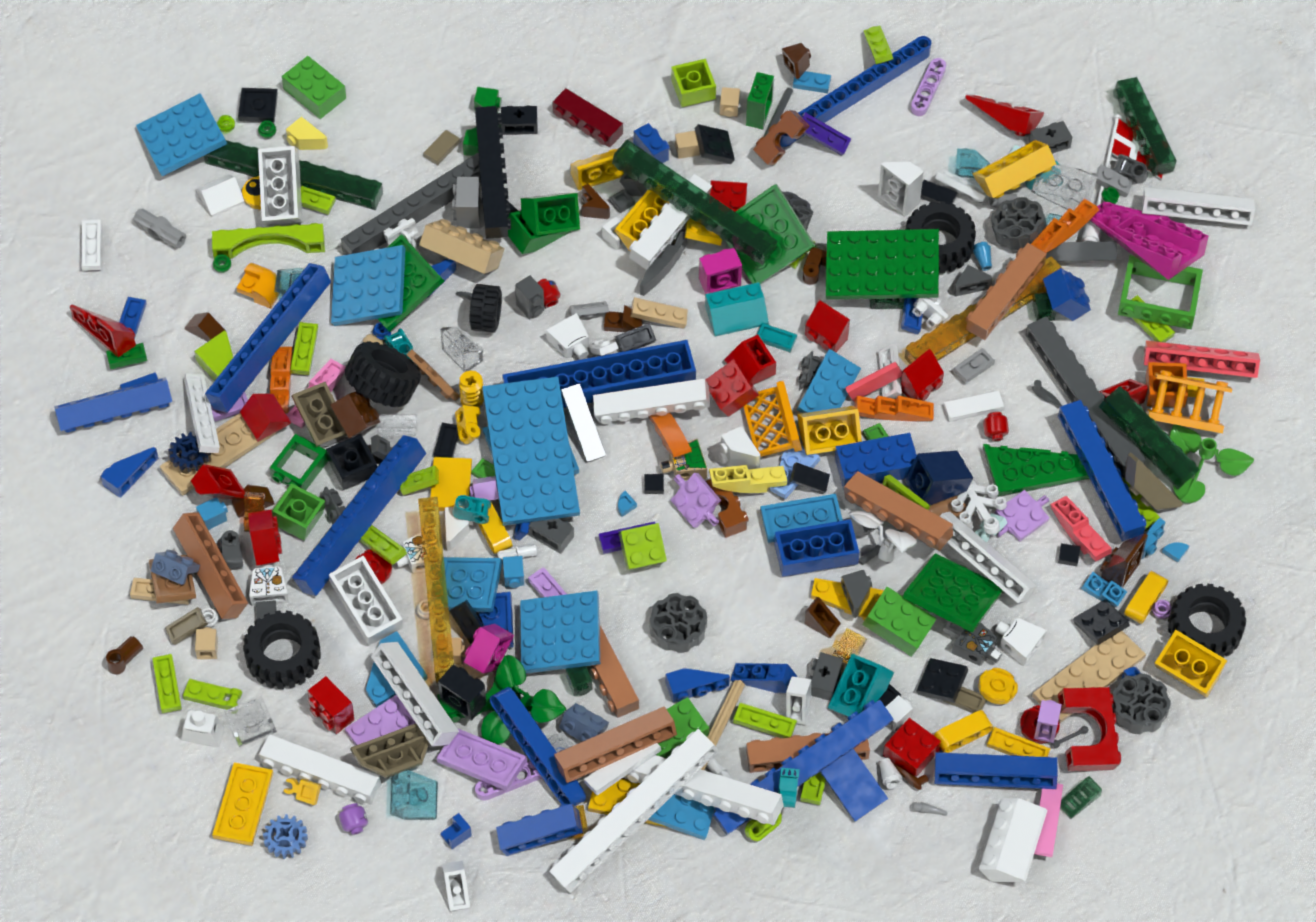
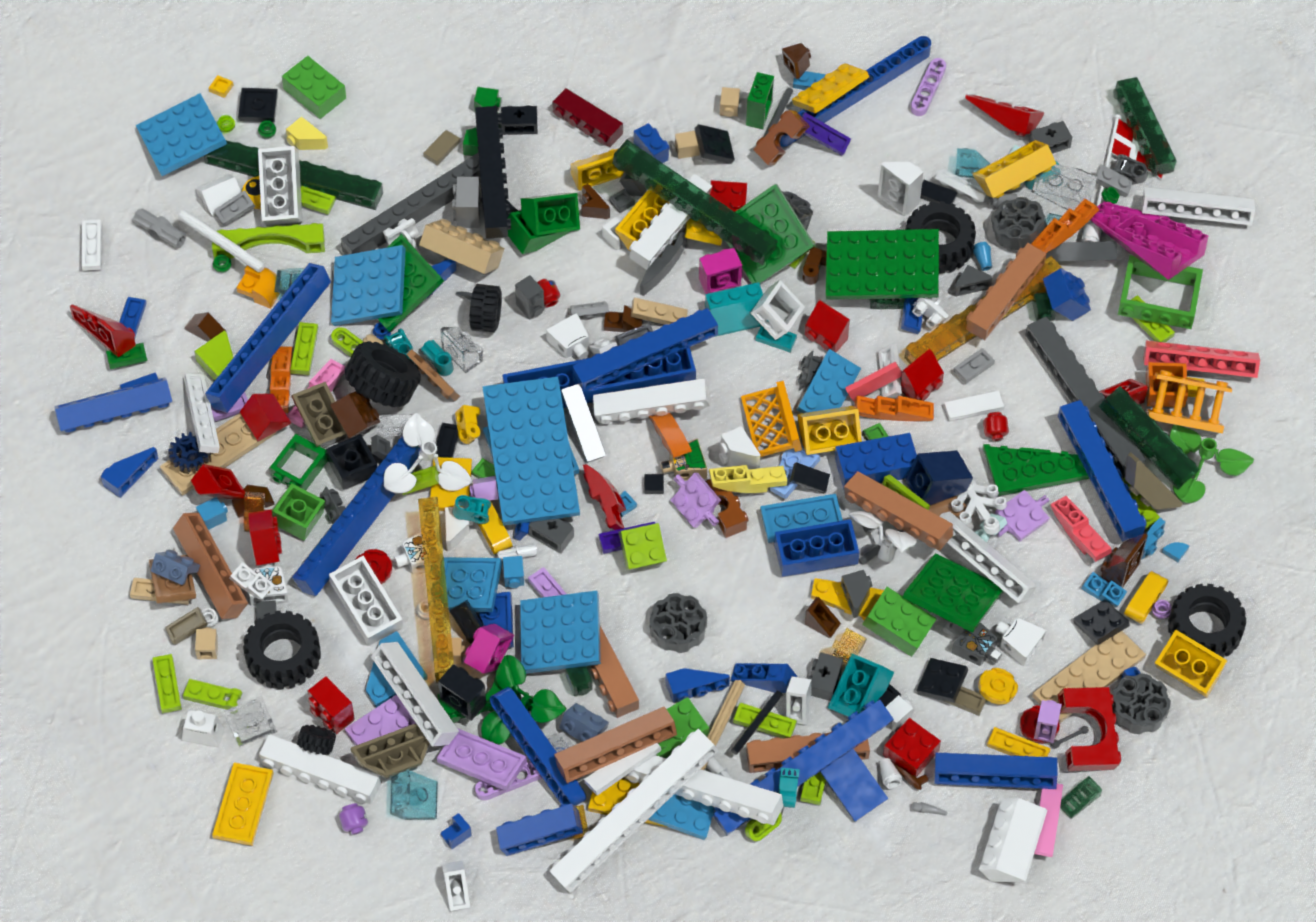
(123, 654): reddish brown piece -> none
(221, 86): none -> yellow tile
(221, 241): none -> white axle
(232, 551): dark grey piece -> none
(234, 208): none -> light grey plate
(251, 582): none -> white slope
(284, 841): medium blue gear -> none
(306, 790): yellow plate -> none
(316, 739): none -> black tyre
(349, 340): none -> lime plate
(383, 545): lime tile -> none
(419, 432): none -> white plant
(438, 357): none -> teal piece
(471, 389): yellow piece -> none
(605, 493): none -> red slope
(645, 350): none -> blue brick
(693, 82): lime brick -> none
(731, 388): red brick -> none
(754, 359): red slope -> none
(756, 722): none -> black bar
(763, 312): none -> white window
(830, 88): none -> yellow plate
(878, 44): lime plate -> none
(964, 731): yellow beam -> none
(1044, 394): dark grey bar -> none
(1069, 554): black tile -> none

